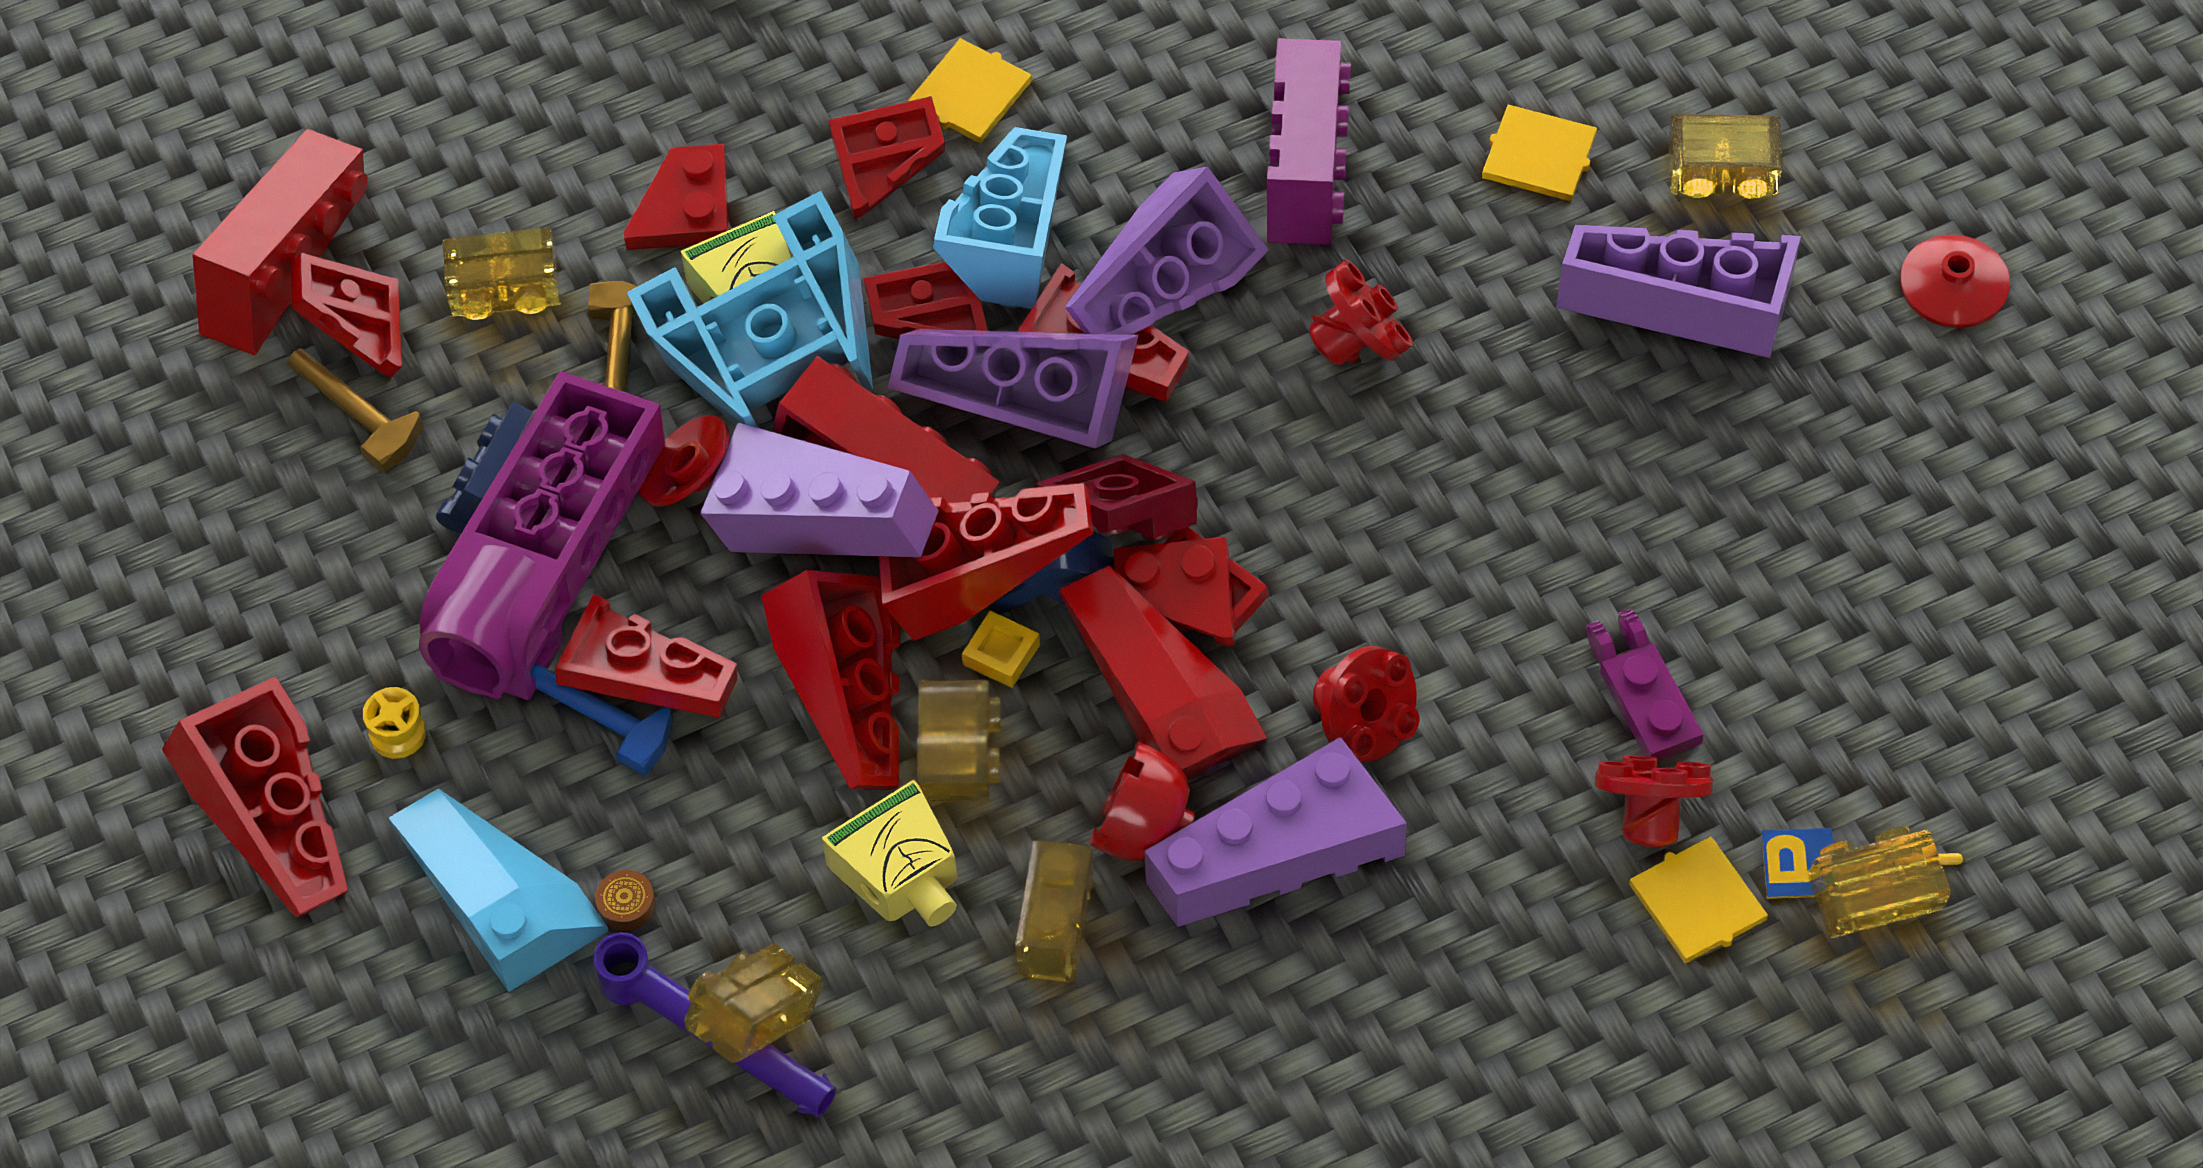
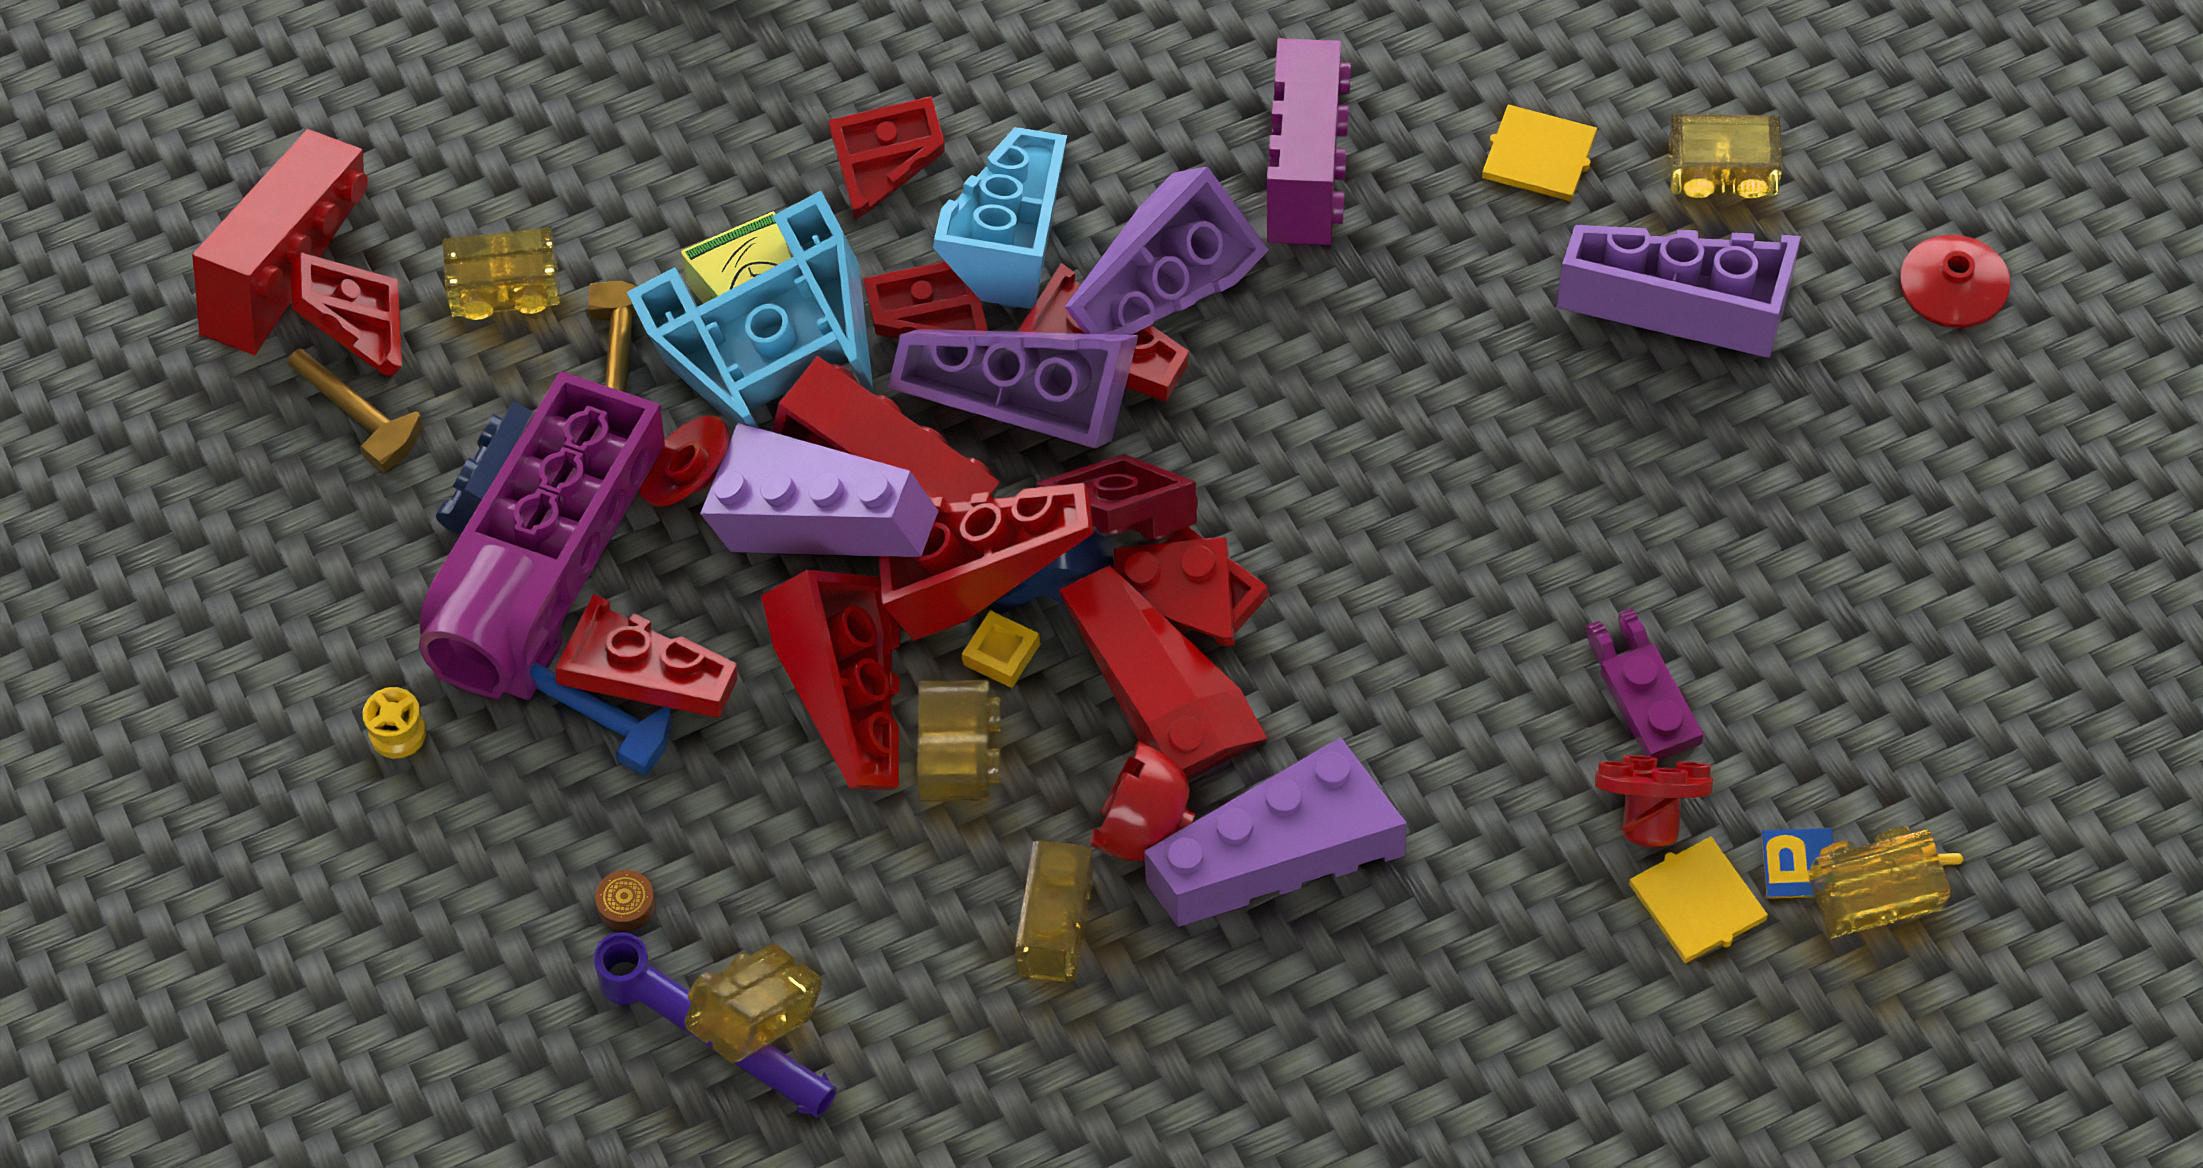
(257, 784): red wedge -> none
(501, 893): medium azure wedge -> none
(683, 201): red wing -> none
(896, 857): light yellow torso -> none
(973, 89): yellow piece -> none
(1357, 319): red plate -> none
(1368, 702): red plate -> none

